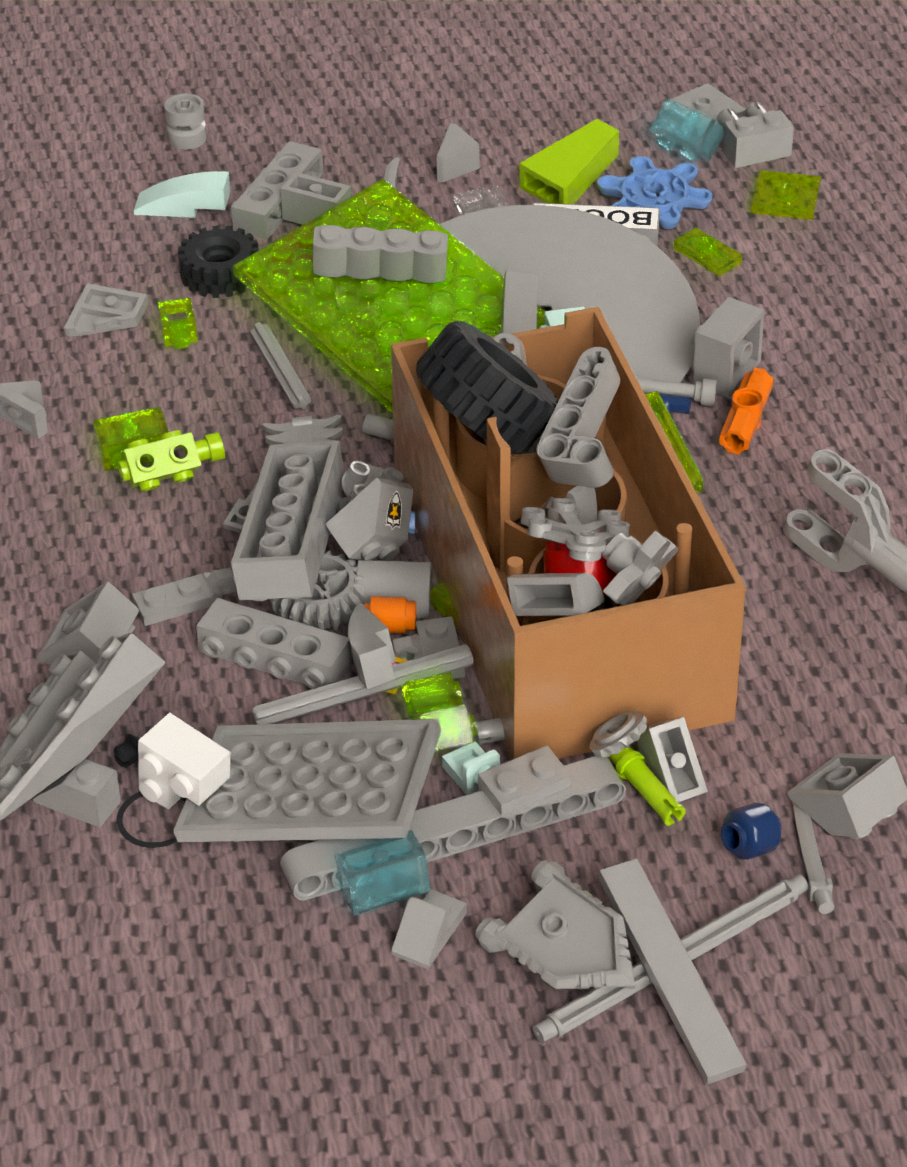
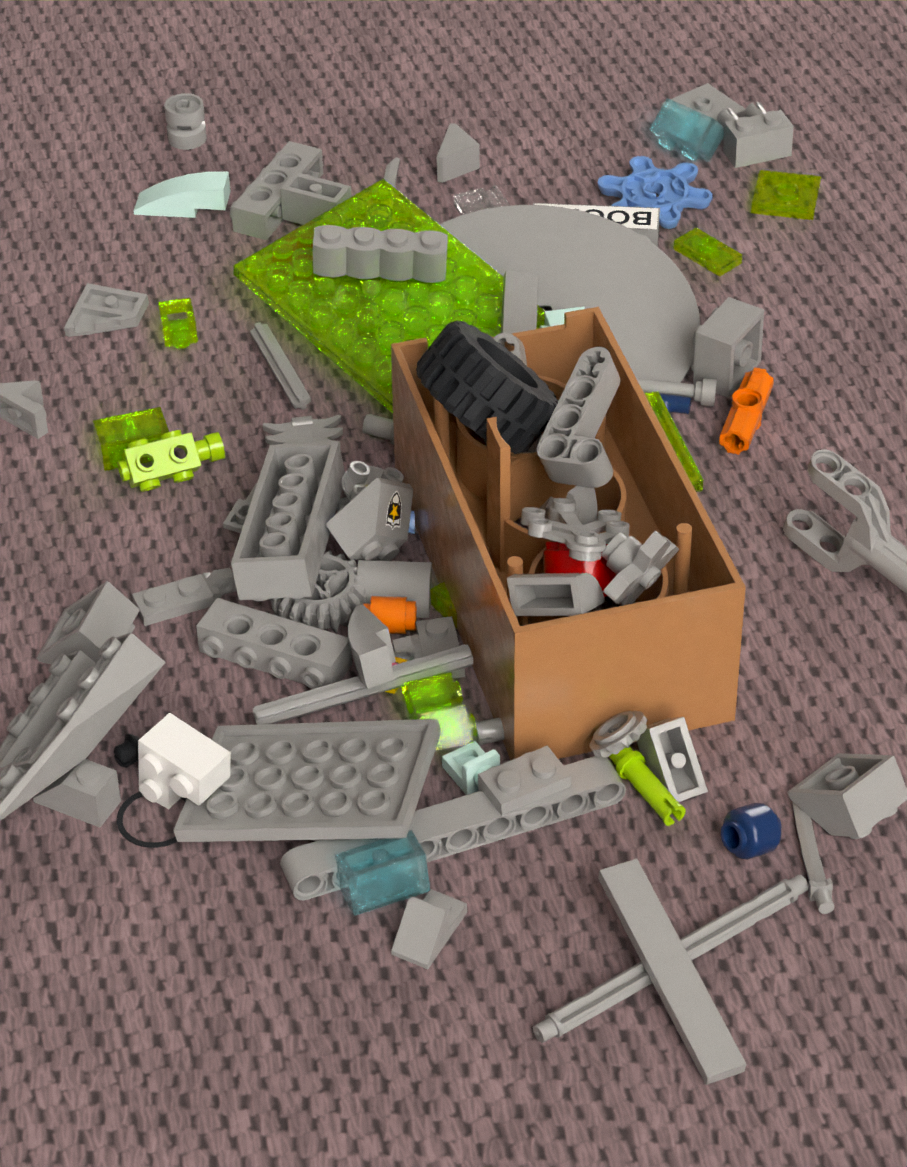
(209, 259): black tyre -> none
(564, 935): light grey shield -> none
(571, 164): lime slope -> none

